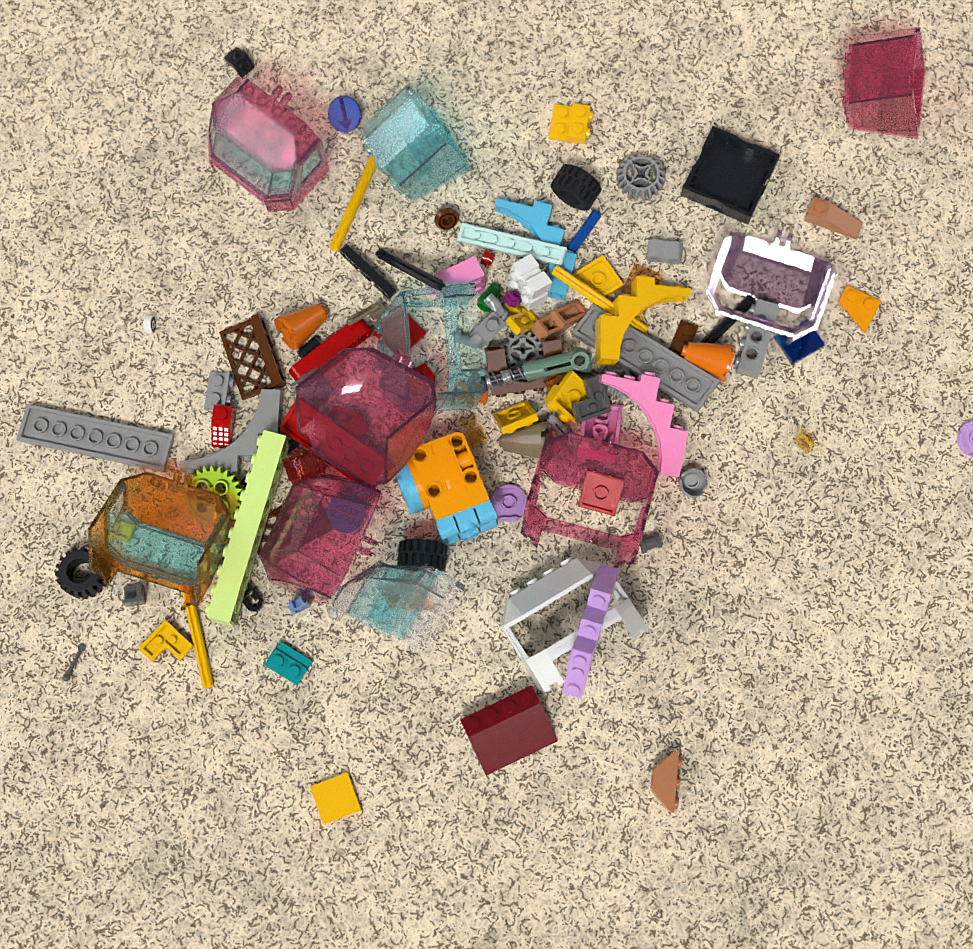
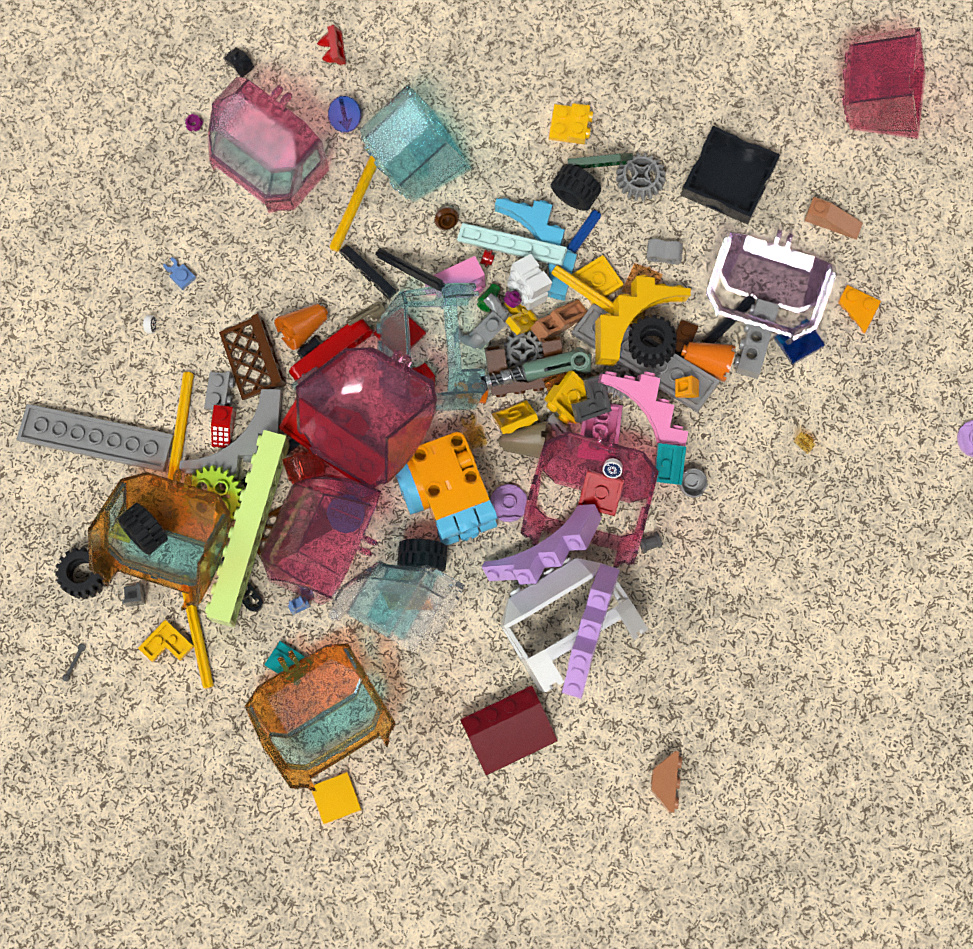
(142, 528): none -> black tyre
(180, 275): none -> medium blue plate
(181, 423): none -> yellow axle
(193, 118): none -> magenta plate
(317, 713): none -> clear orange windscreen
(334, 40): none -> red tile
(551, 552): none -> lavender arch
(601, 161): none -> plate
(612, 468): none -> tile
(652, 327): none -> black tyre
(670, 463): none -> teal plate
(687, 387): none -> light orange slope

